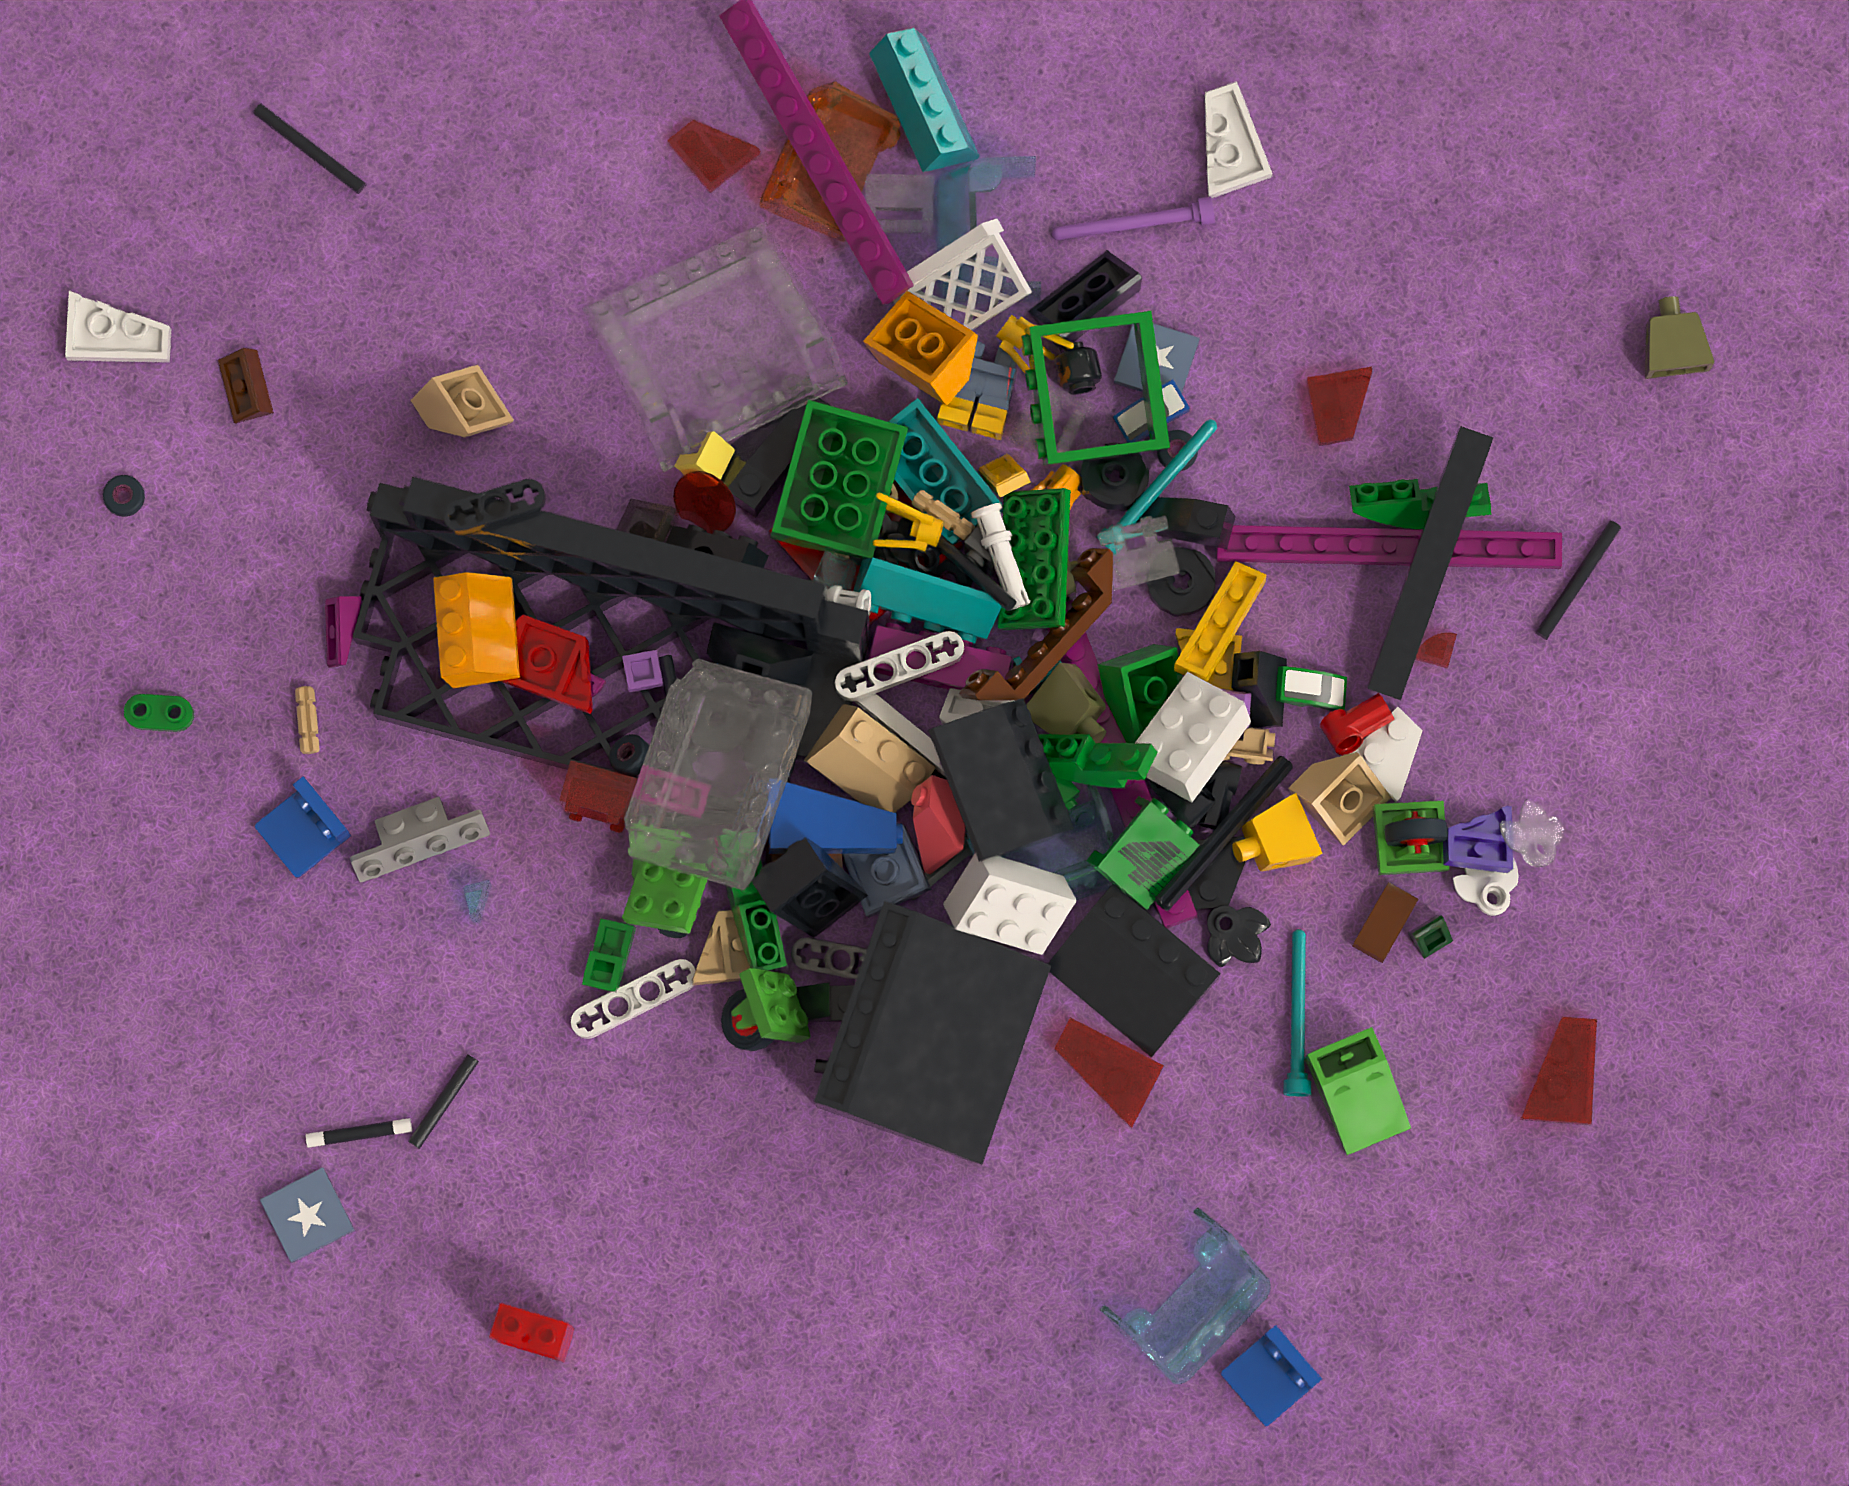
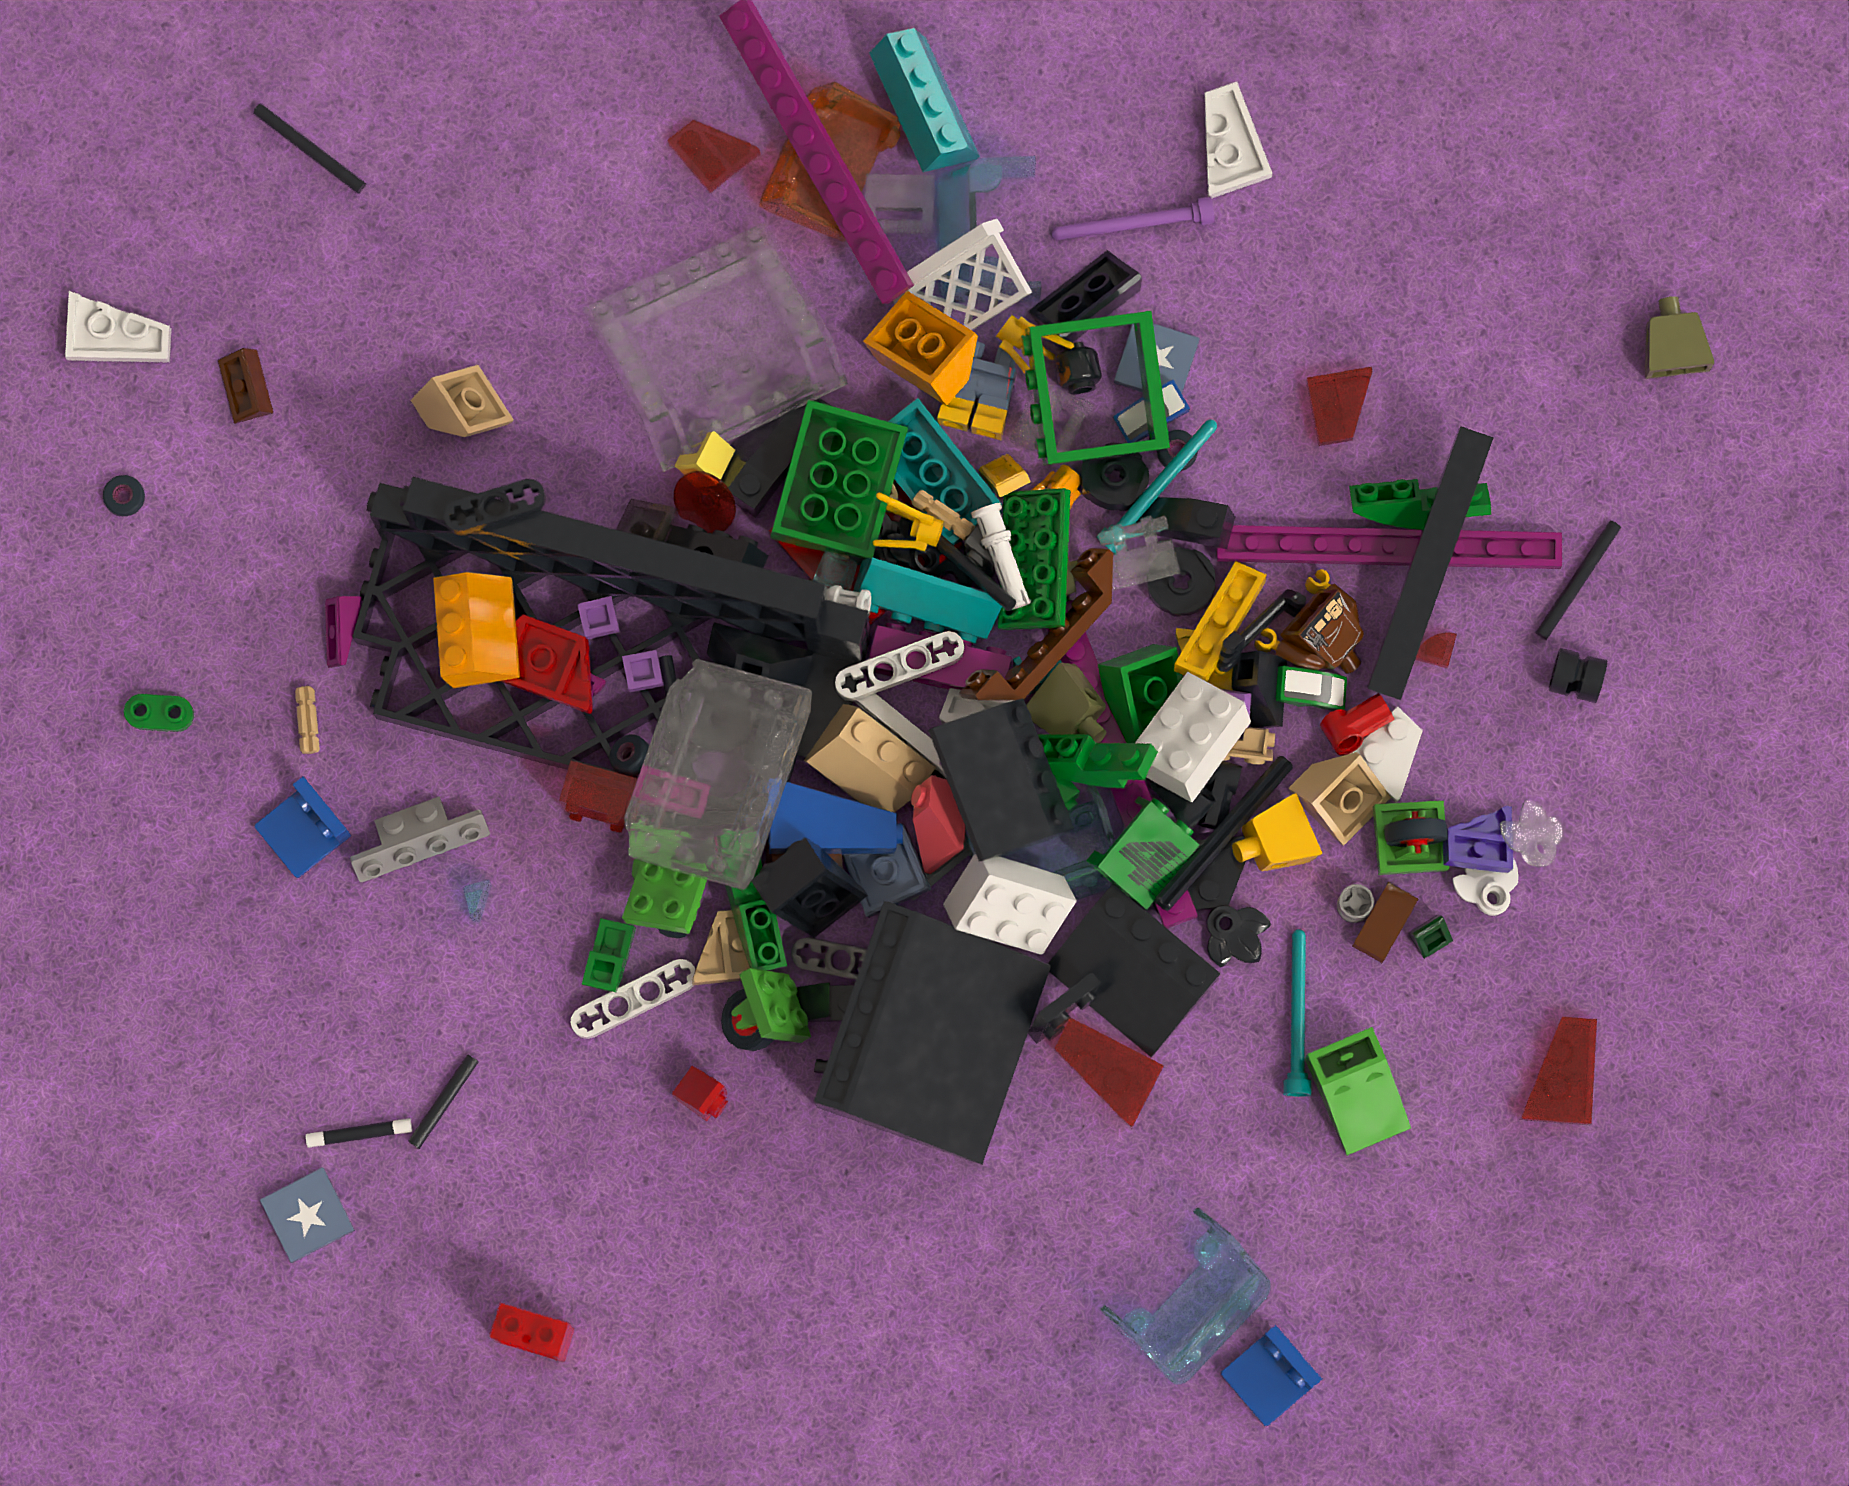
(598, 617): none -> medium lavender plate
(701, 1094): none -> red slope
(1052, 1018): none -> black plate
(1289, 601): none -> black hinge
(1322, 631): none -> reddish brown torso
(1357, 898): none -> light grey wheel
(1578, 675): none -> black wheel

